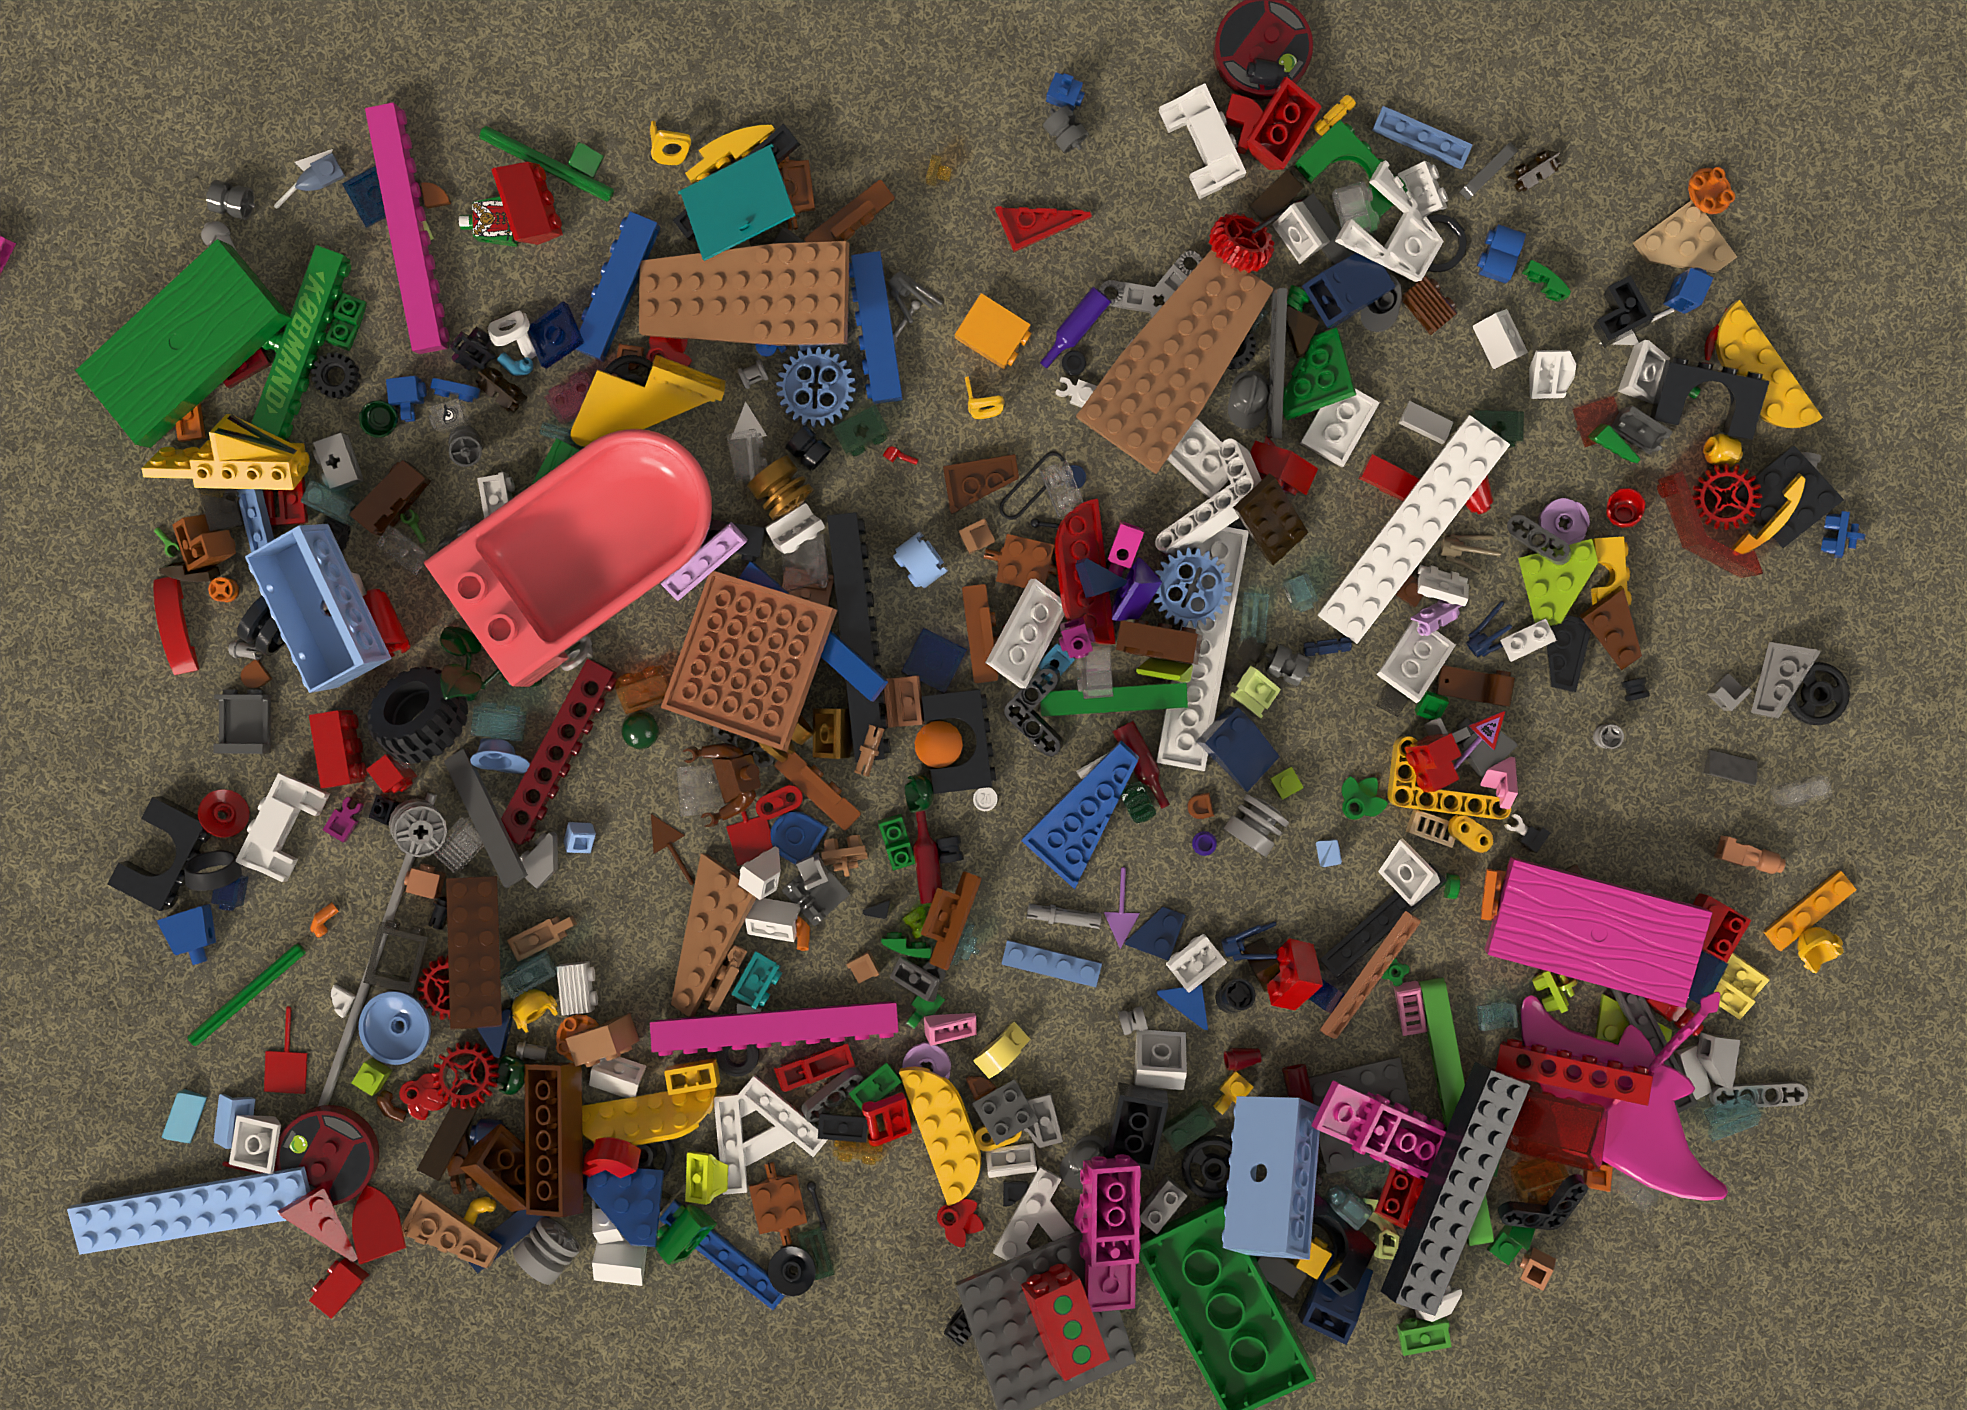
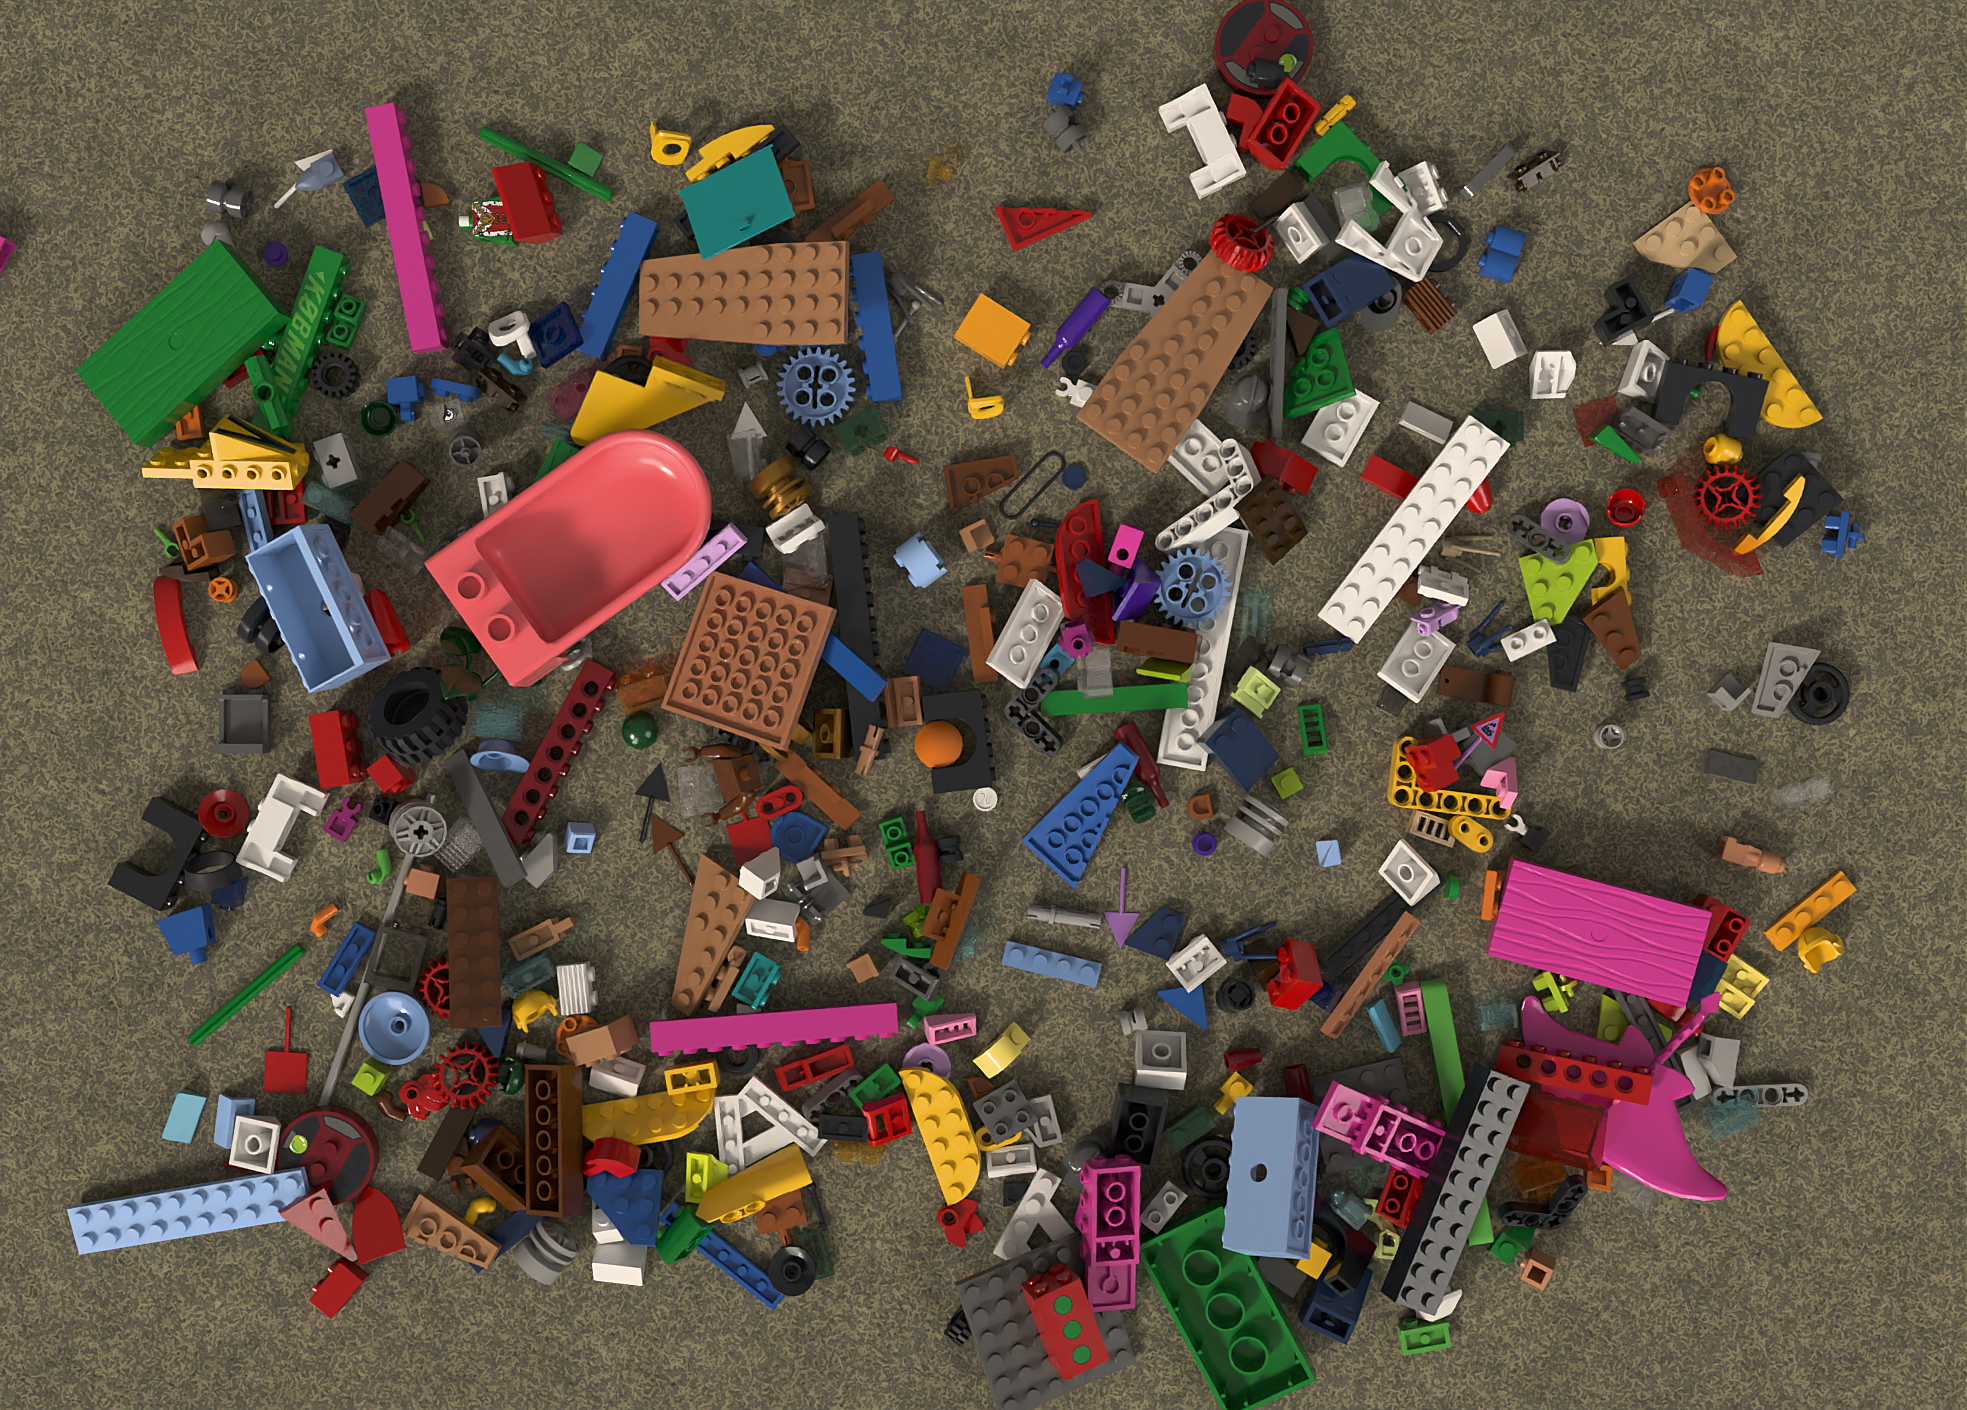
(240, 649): light grey pin -> none
(261, 380): none -> green piece
(275, 254): none -> dark purple plate
(347, 959): none -> blue tile
(383, 868): none -> bright green arm
(654, 788): none -> black piece
(754, 1186): none -> yellow panel
(918, 793): dark green hair -> none
(1062, 487): clear hinge -> none
(1300, 593): clear light blue brick -> none
(1317, 750): none -> green slope
(1364, 796): green plate -> none
(1384, 1025): none -> medium azure slope
(1422, 137): medium blue plate -> none
(1431, 705): green plate -> none
(1553, 286): green slope -> none

